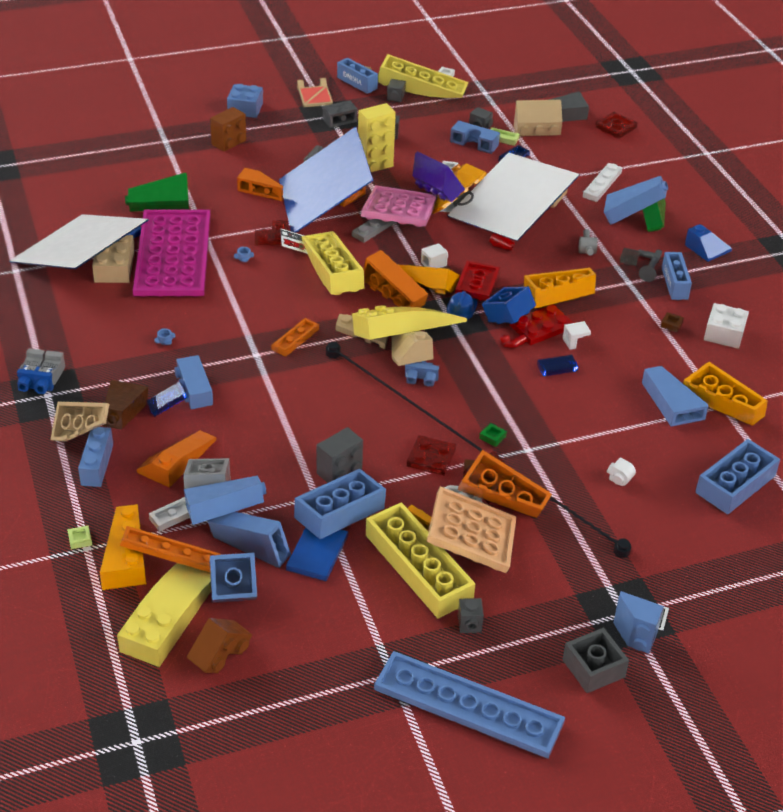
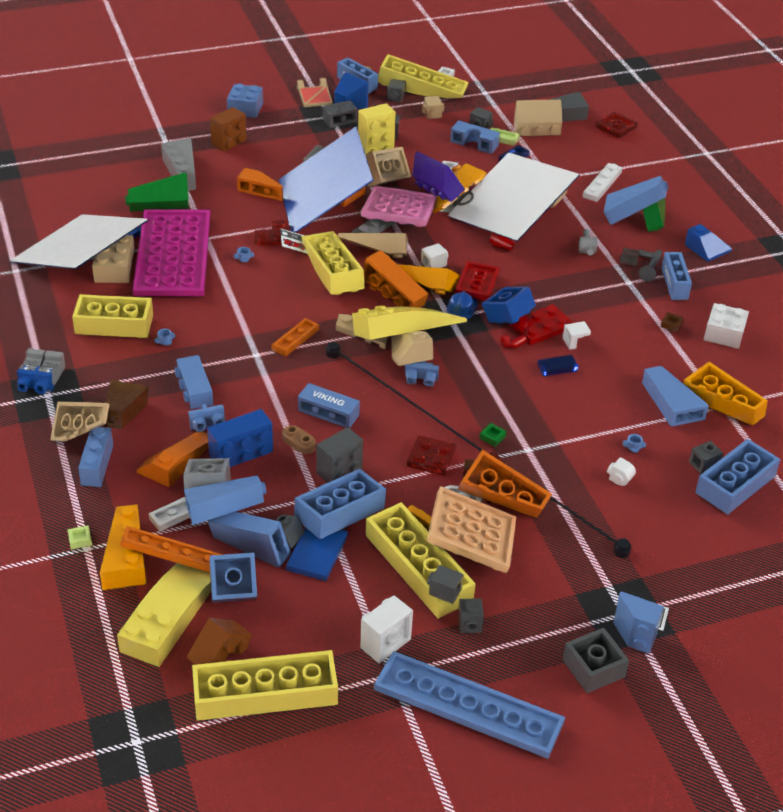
(113, 316): none -> light yellow brick
(167, 399): clear blue tile -> none
(179, 159): none -> light grey wedge
(206, 417): none -> medium blue hips
(241, 438): none -> blue brick
(265, 685): none -> light yellow brick
(292, 528): none -> dark grey brick
(299, 439): none -> medium nougat plate
(328, 405): none -> medium blue brick
(352, 89): none -> blue slope
(386, 628): none -> white container
(387, 166): none -> tan slope
(390, 243): none -> tan wedge
(433, 107): none -> tan brick
(445, 584): none -> dark grey brick
(560, 285): light orange wedge -> none
(634, 443): none -> medium blue plate
(705, 456): none -> dark grey brick

